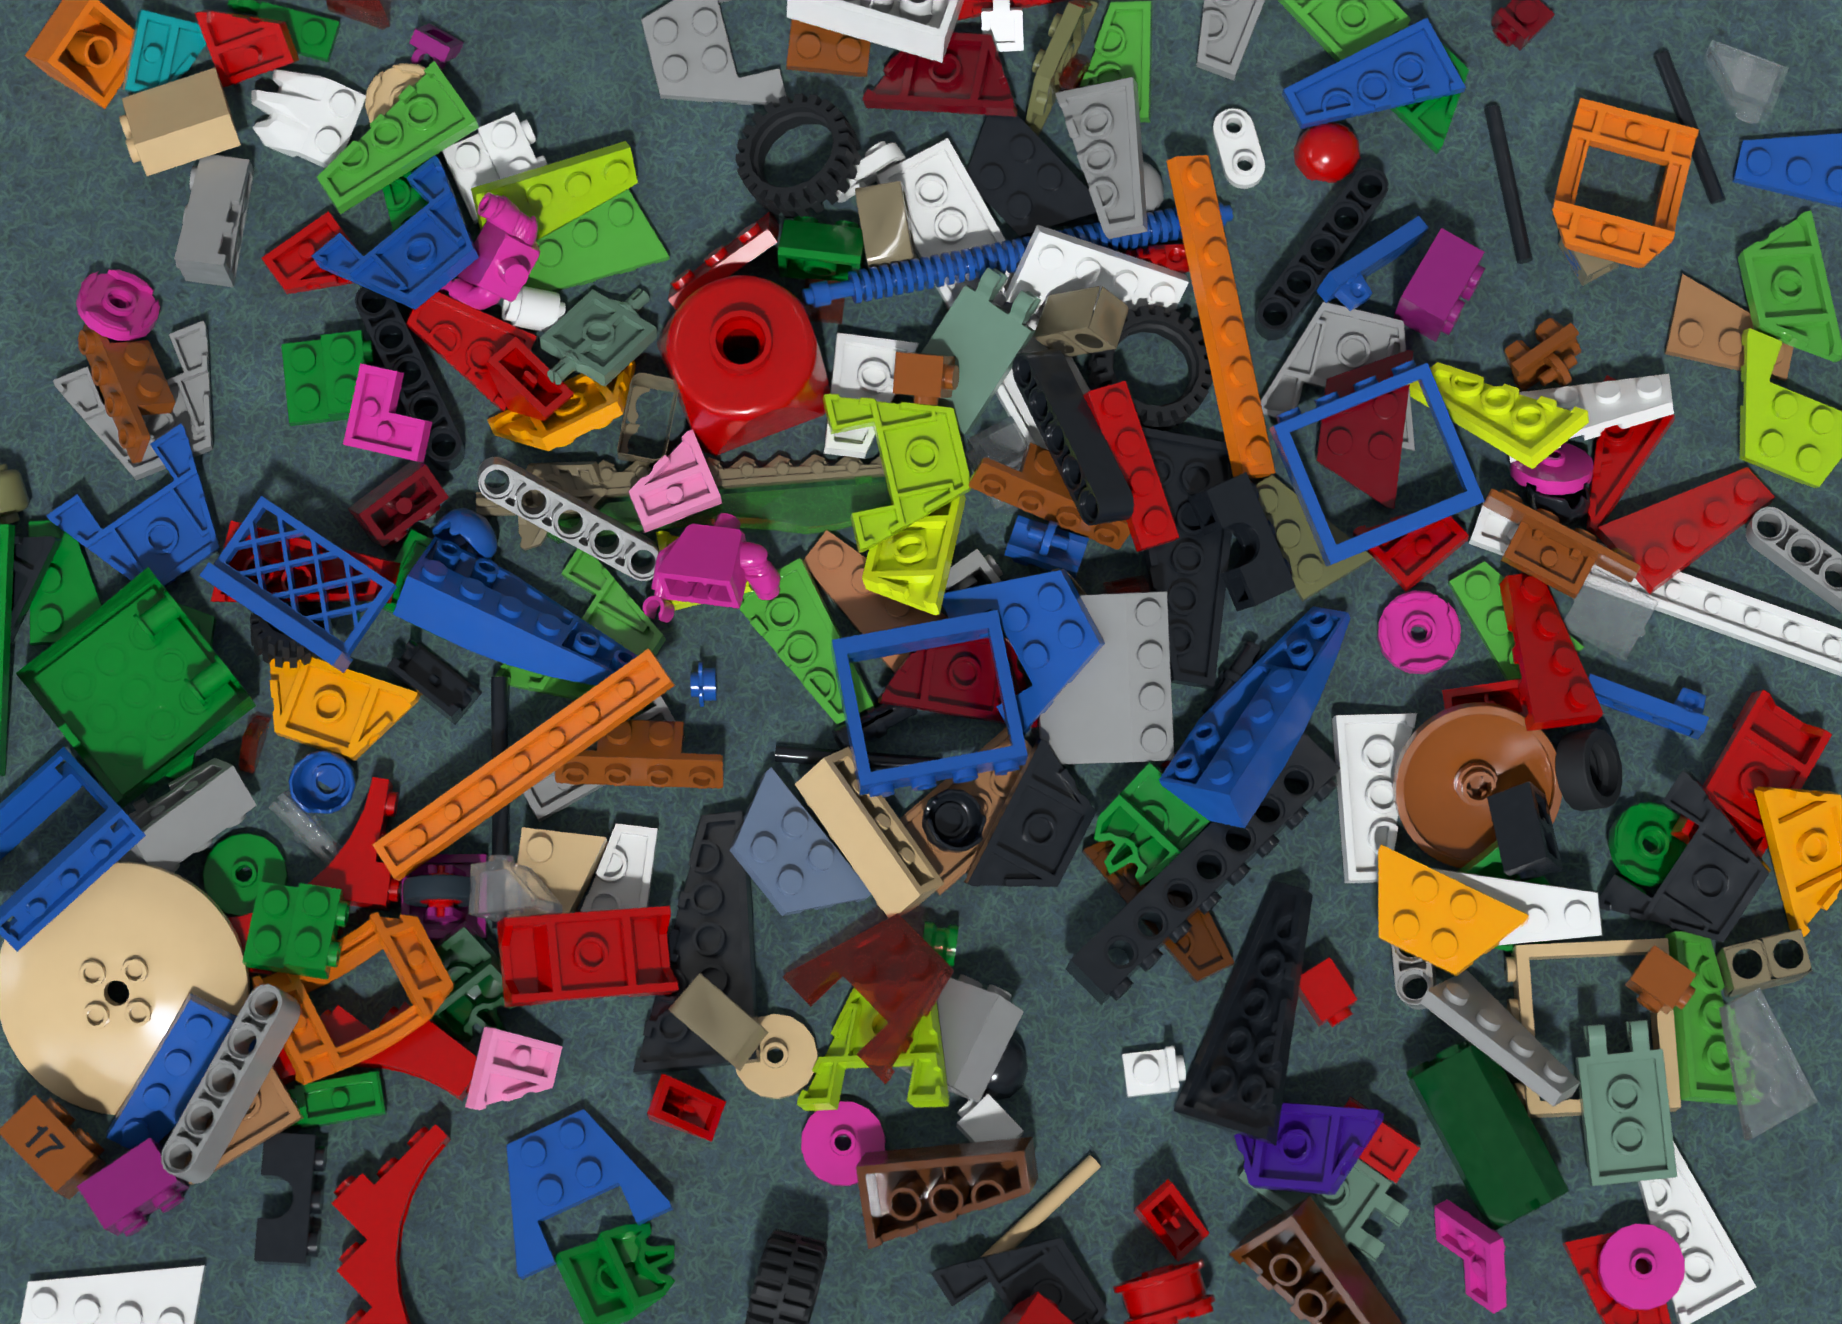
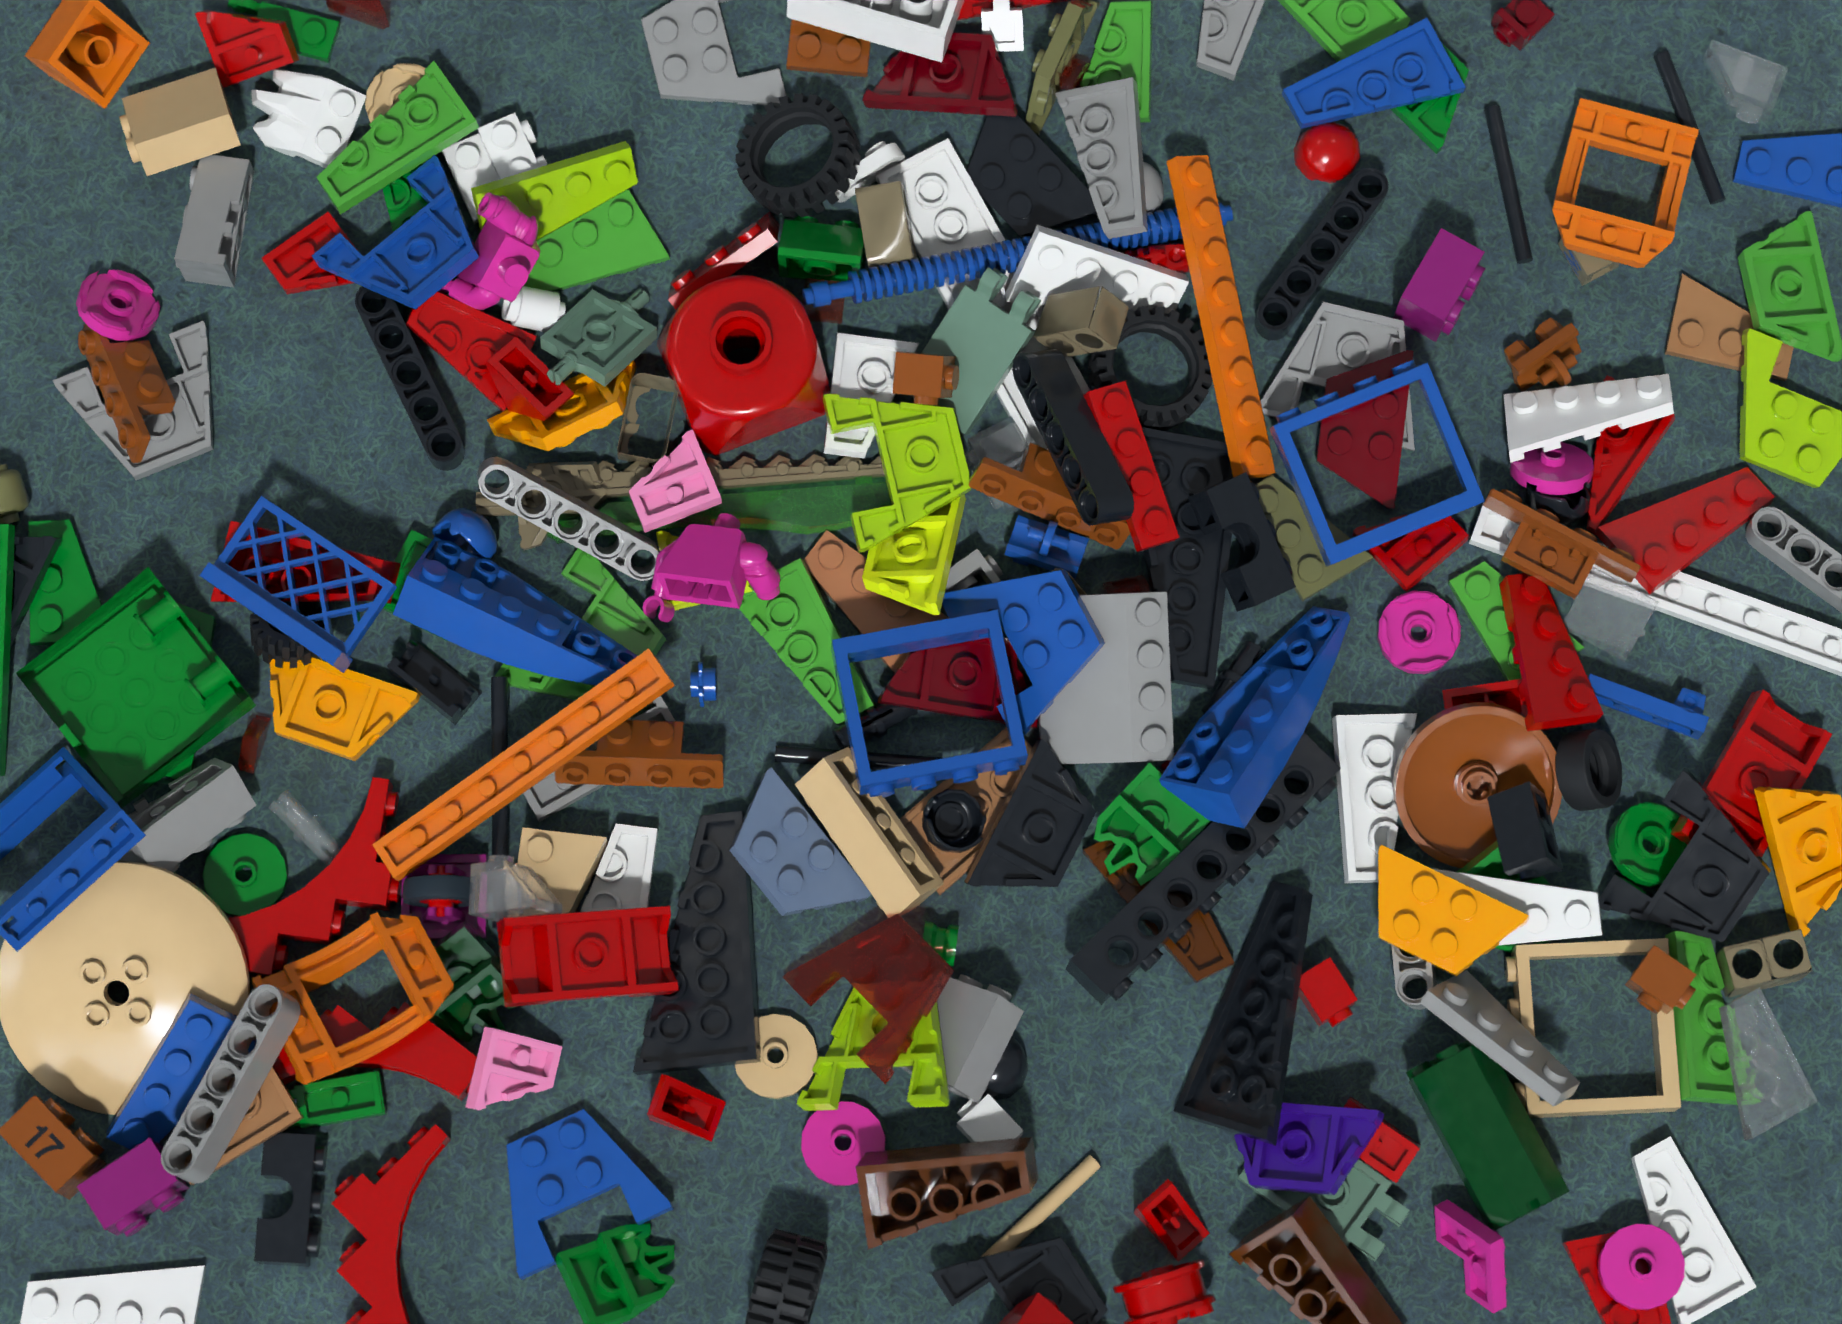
(160, 50): teal wing -> none
(164, 532): blue wing -> none
(296, 929): green plate -> none
(324, 376): green plate -> none
(329, 769): blue hair -> none
(374, 419): dark pink plate -> none
(399, 503): dark red brick -> none
(436, 43): magenta tile -> none
(719, 1021): dark tan piece -> none
(1153, 1072): white bracket -> none
(1238, 147): white plate -> none
(1348, 280): blue hinge -> none
(1503, 417): neon yellow wing -> none
(1625, 1109): sand green tile -> none

